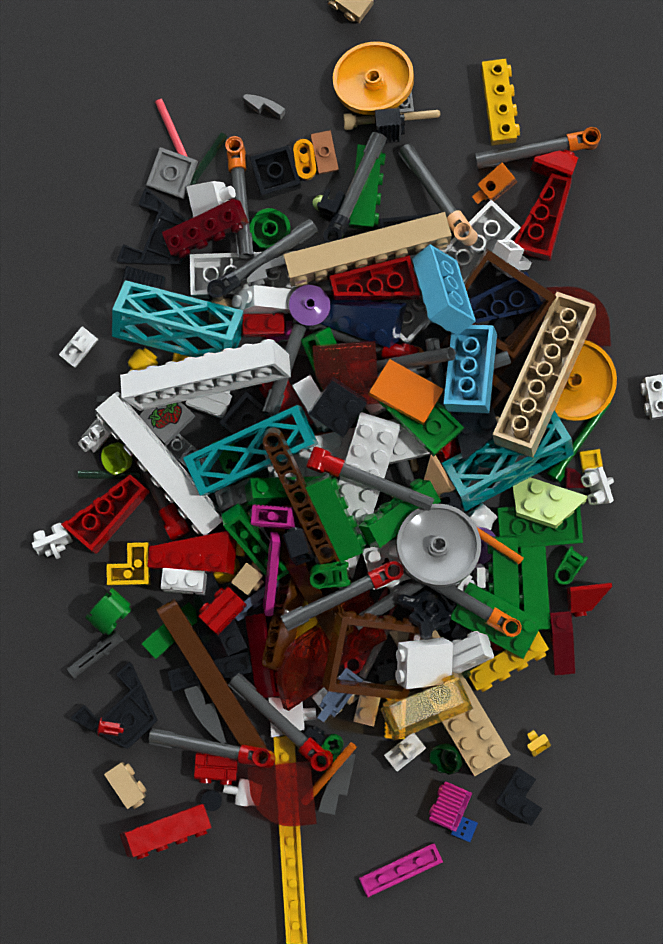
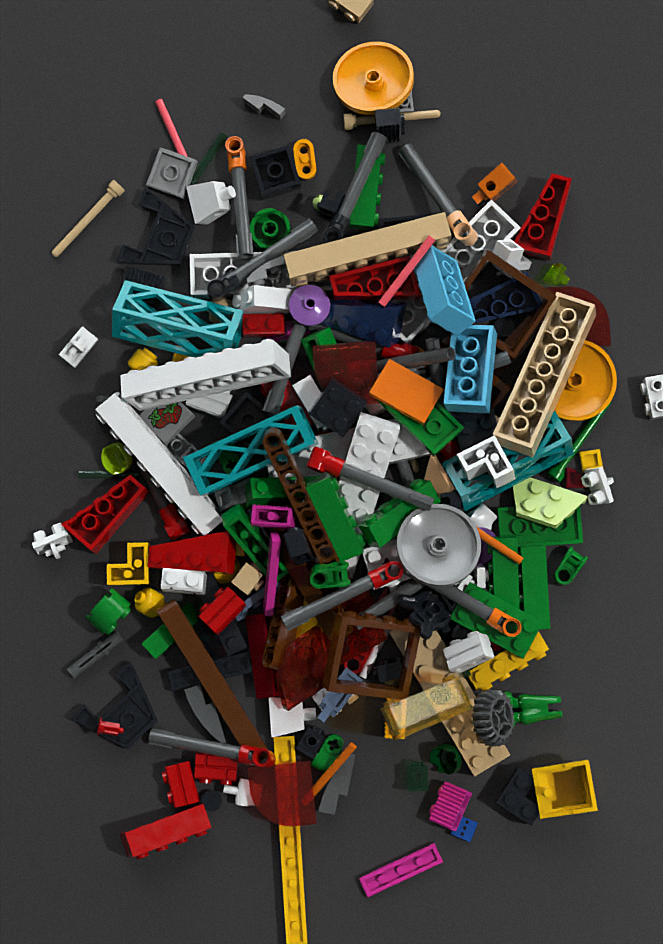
(95, 436): white hips -> none
(113, 191): none -> tan piece
(126, 786): tan brick -> none
(148, 601): none -> yellow head
(181, 784): none -> red brick
(205, 228): dark red brick -> none
(307, 746): dark grey piece -> none
(324, 152): nougat plate -> none
(366, 709): brick -> none
(405, 751): white hips -> none
(406, 271): none -> coral bar
(417, 785): none -> clear green brick
(423, 662): white brick -> none
(487, 457): none -> white brick
(493, 718): none -> dark grey gear
(499, 102): yellow brick -> none
(533, 708): none -> green piece
(537, 744): yellow tile -> none
(556, 275): none -> clear neon green tile
(557, 162): red slope -> none
(562, 643): dark red slope -> none
(564, 789): none -> yellow piece
(571, 142): dark grey piece -> none
(585, 598): red slope -> none

